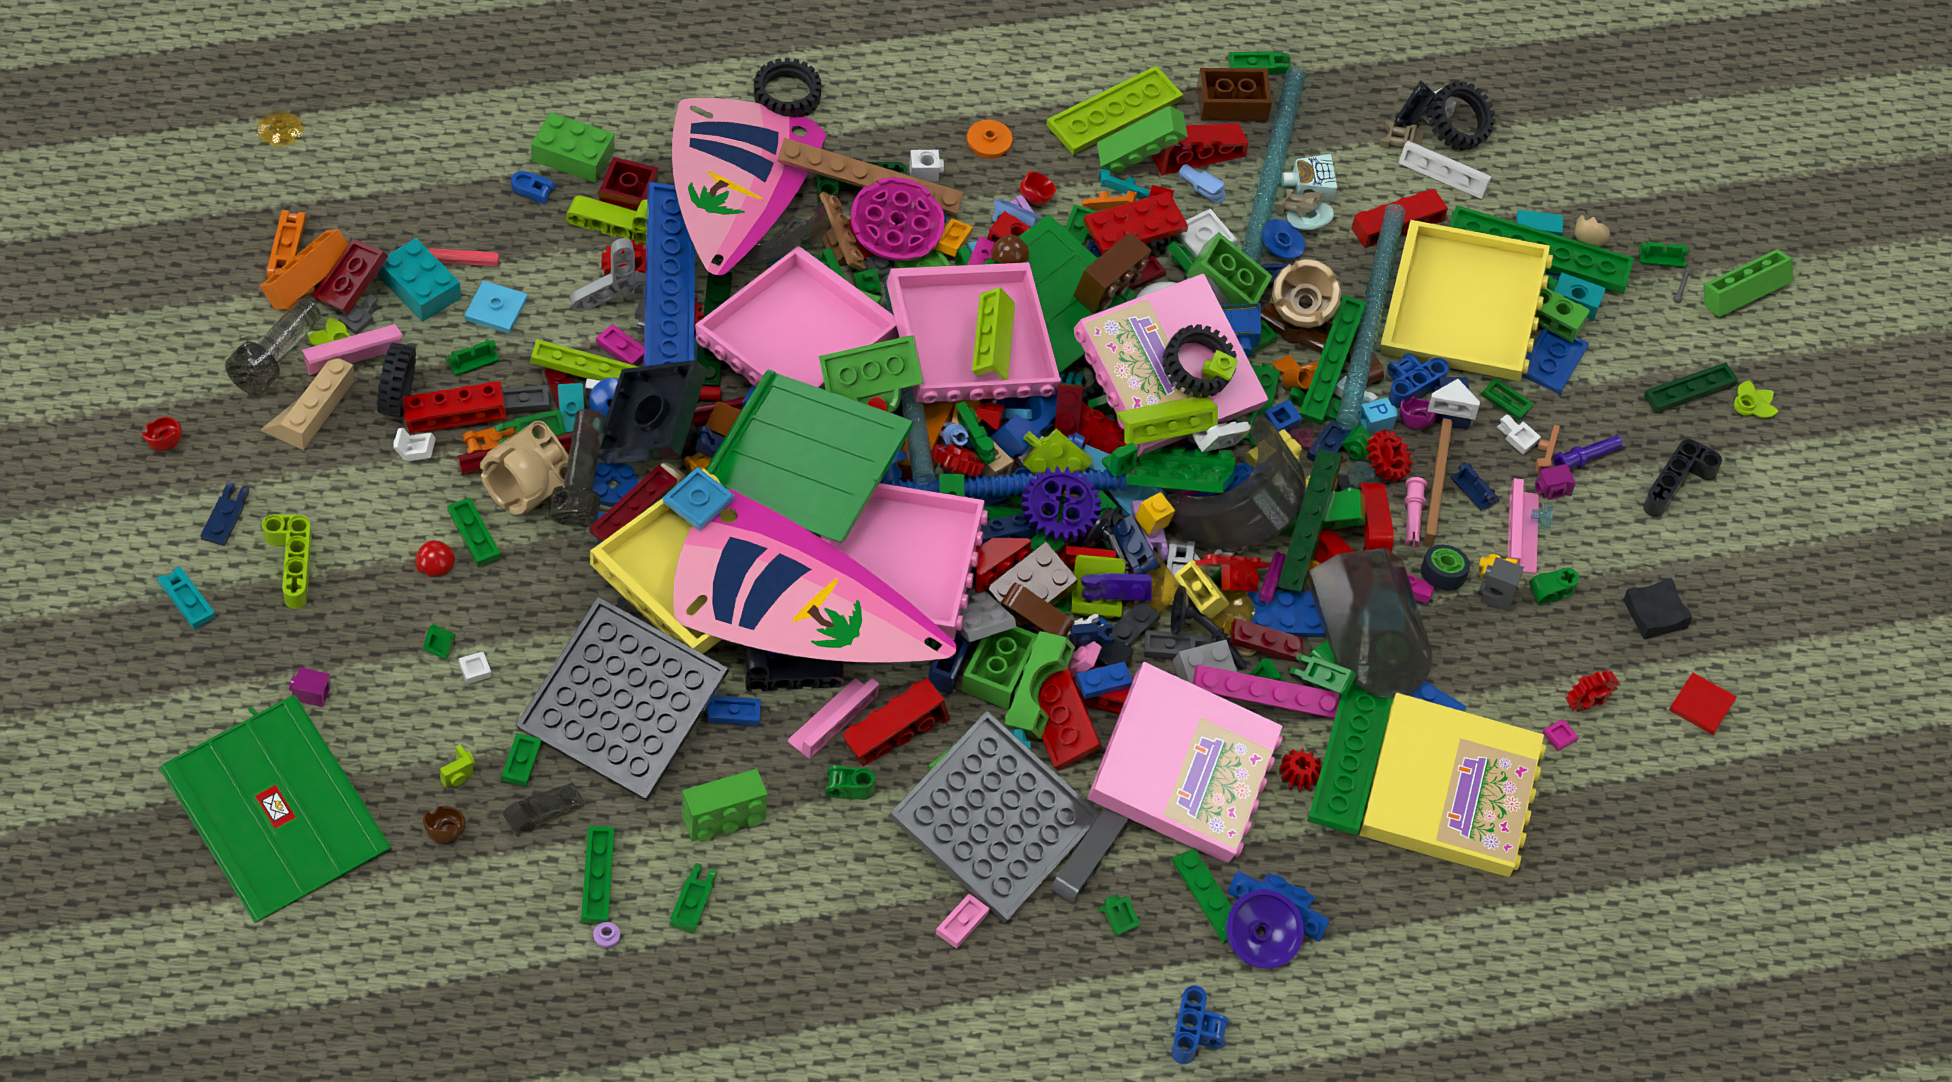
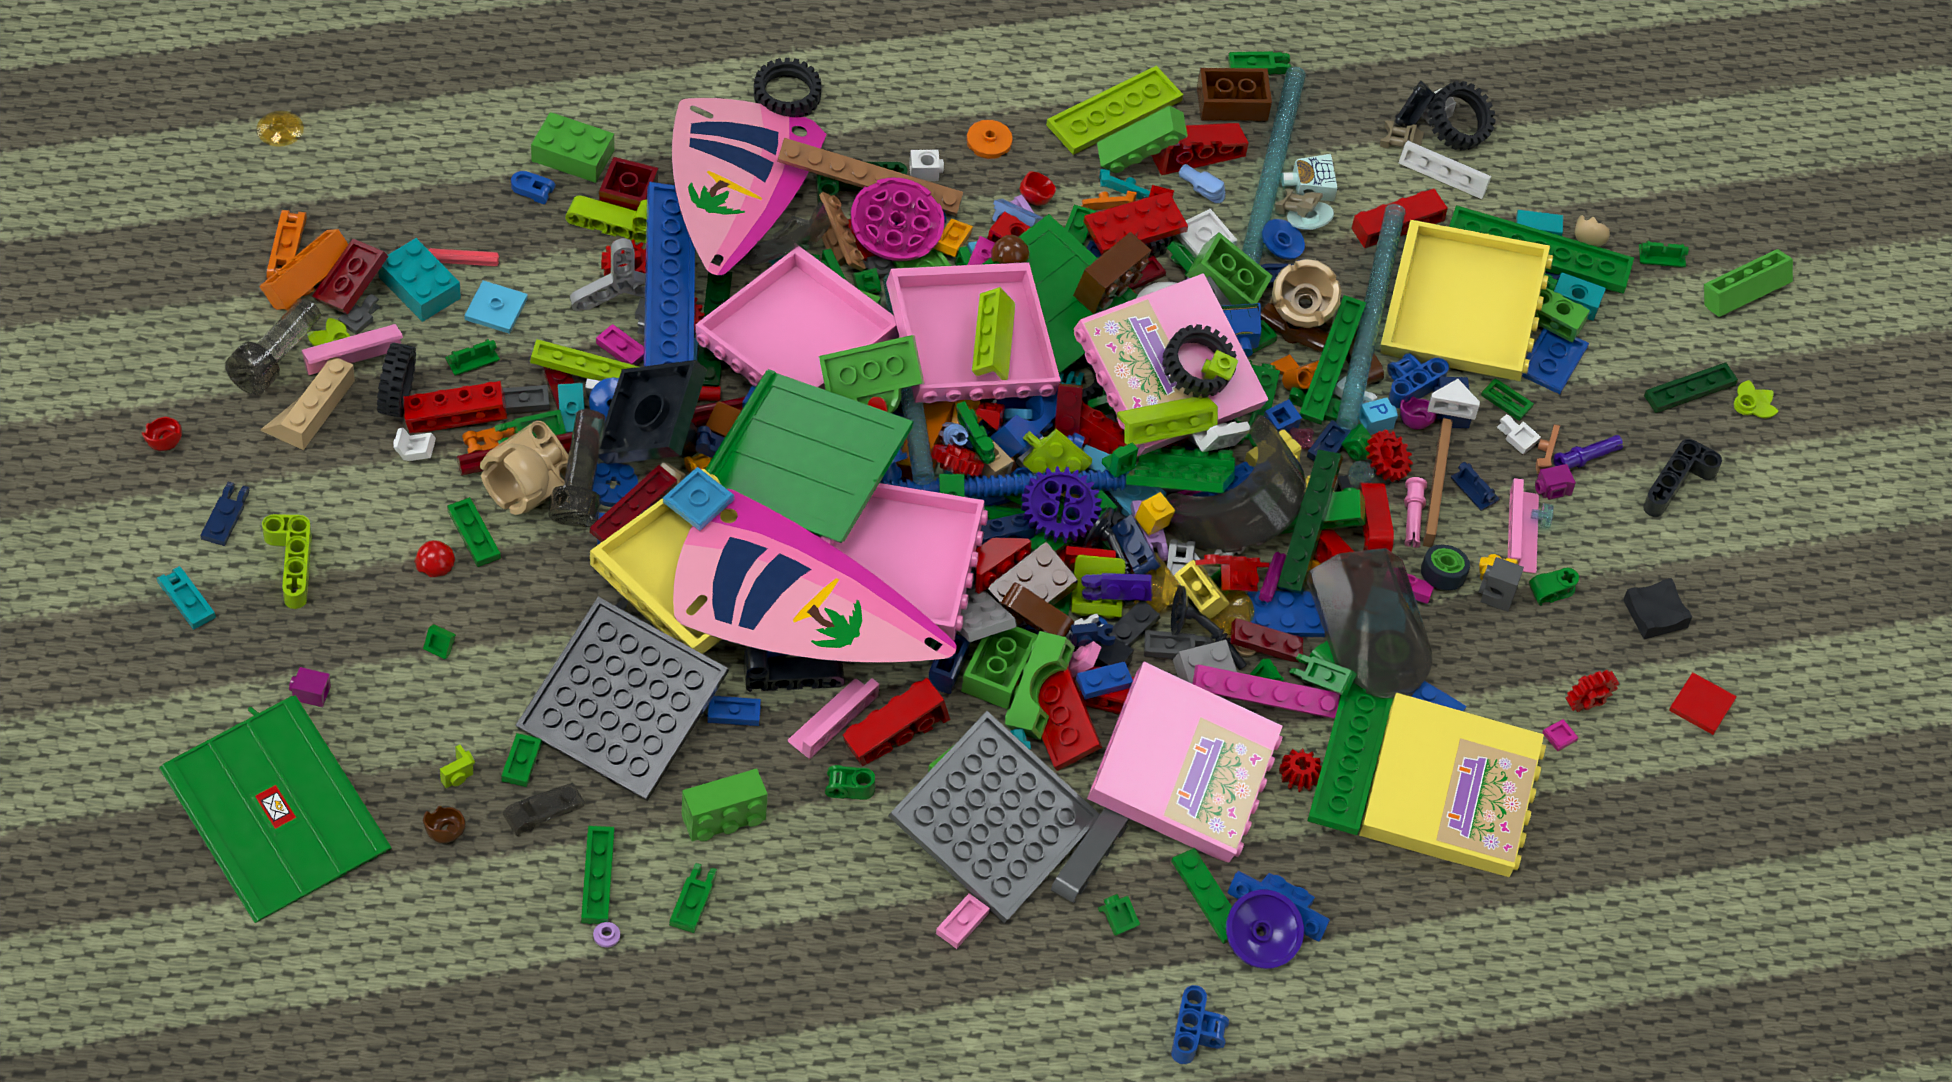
(475, 667): white plate -> none
(1678, 298): dark grey hinge -> none

